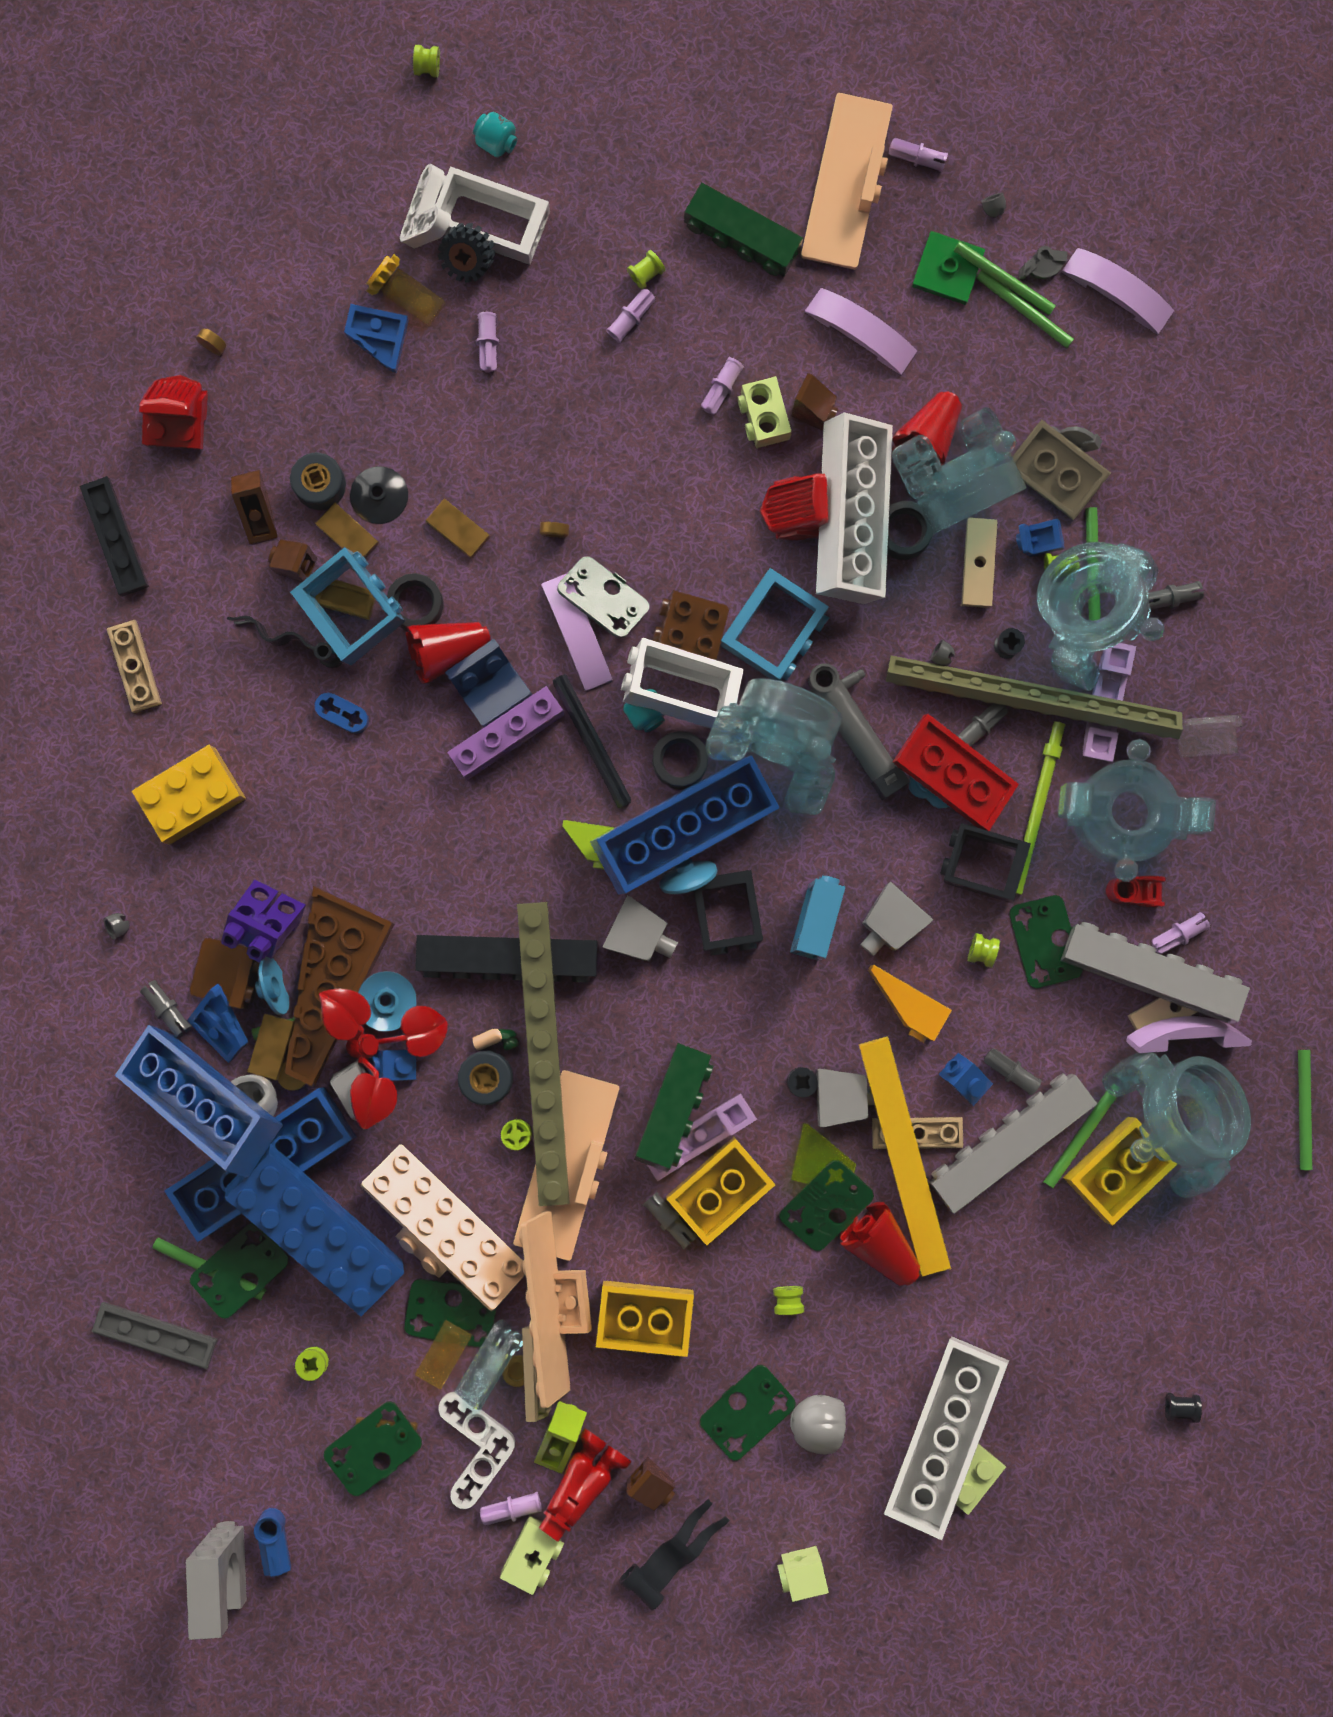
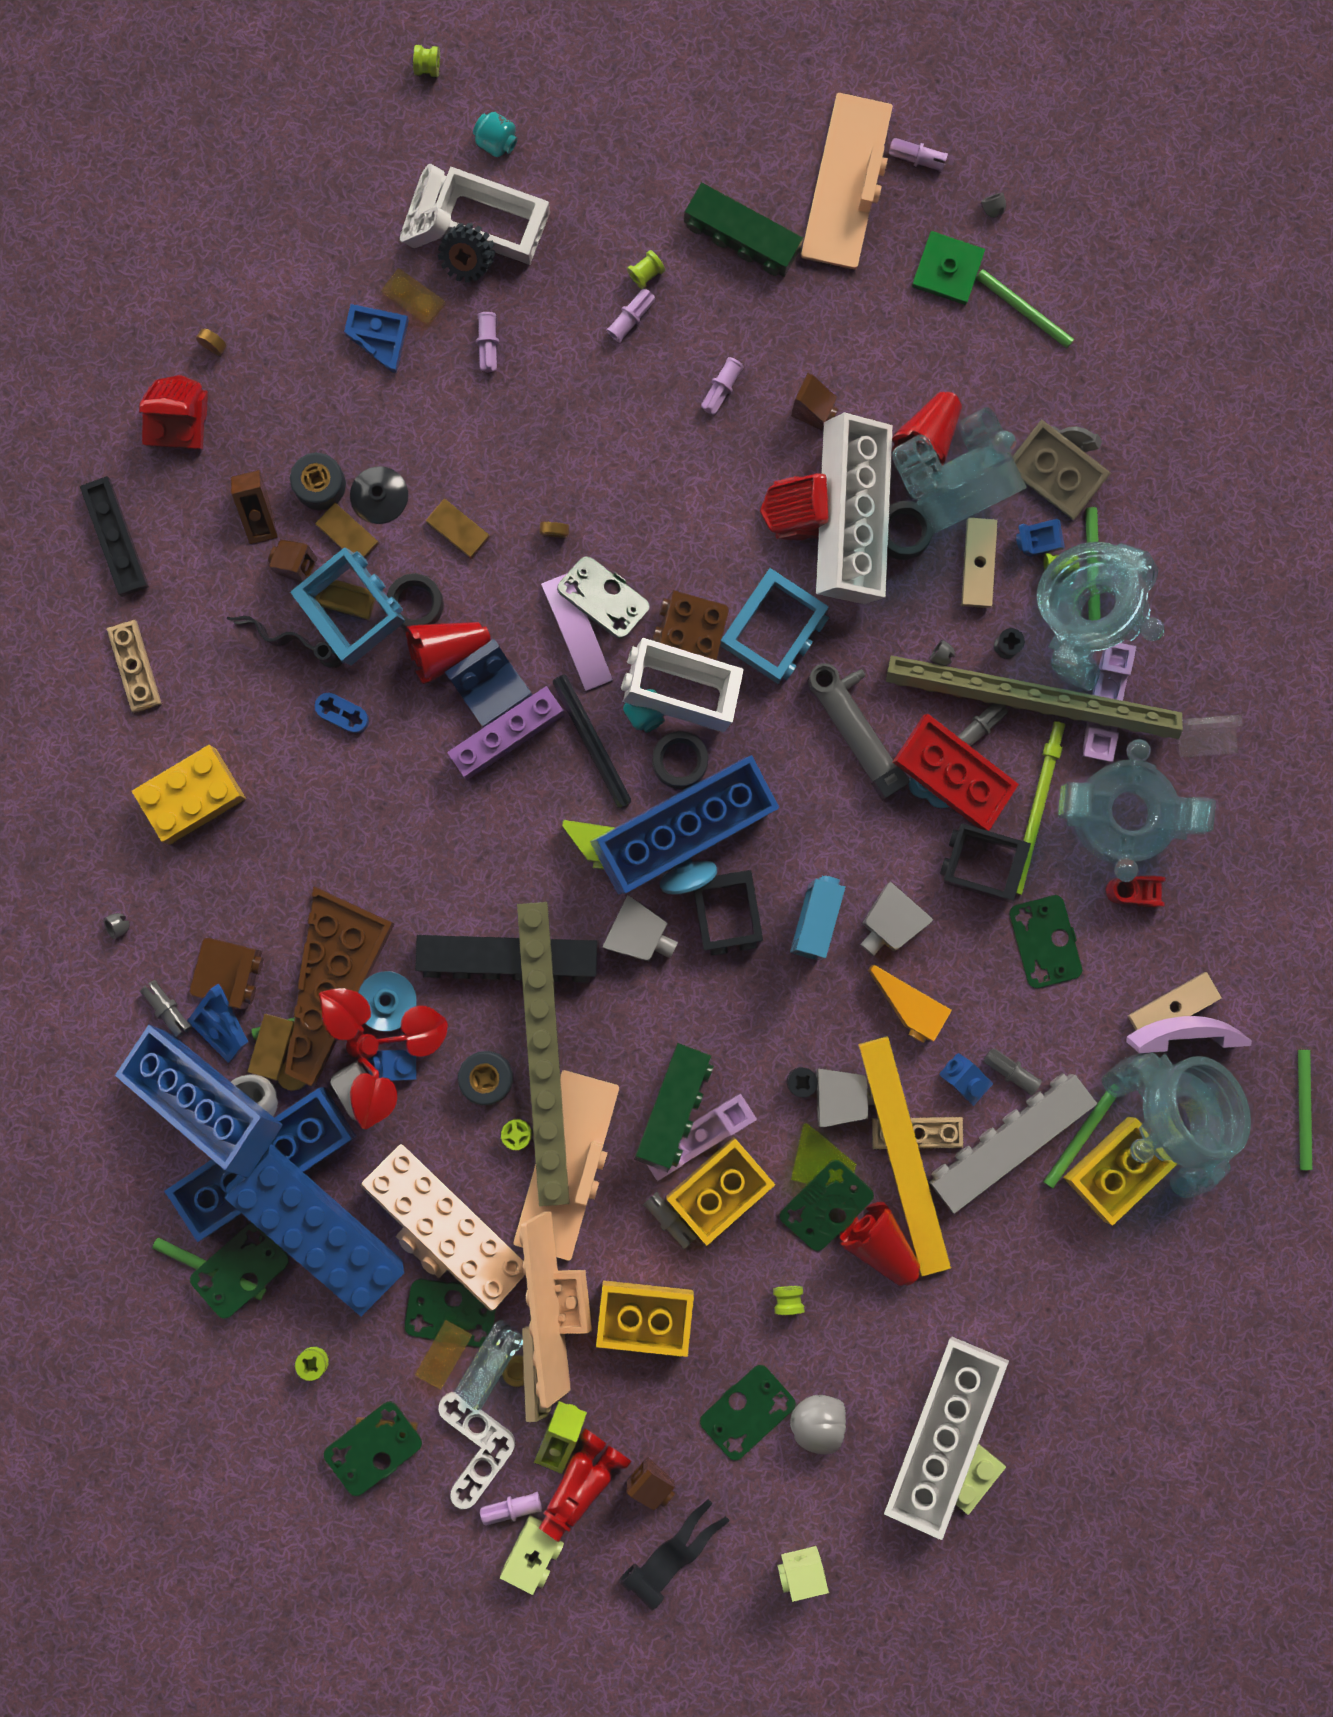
(154, 1335): dark grey tile -> none
(215, 1580): light grey arch -> none
(261, 923): dark purple hips -> none
(271, 986): dark azure dish -> none
(273, 1544): blue piece -> none
(382, 274): yellow gear -> none
(494, 1036): arm -> none
(772, 412): yellowish green brick -> none
(785, 728): clear light blue piece -> none
(862, 328): lavender slope -> none
(983, 950): lime wheel -> none
(1004, 278): bright green bar -> none
(1044, 263): dark grey piece -> none
(1119, 287): lavender slope -> none
(1154, 973): light grey brick -> none
(1175, 595): dark grey pin -> none
(1180, 933): lavender axle -> none
(1183, 1407): black bush -> none

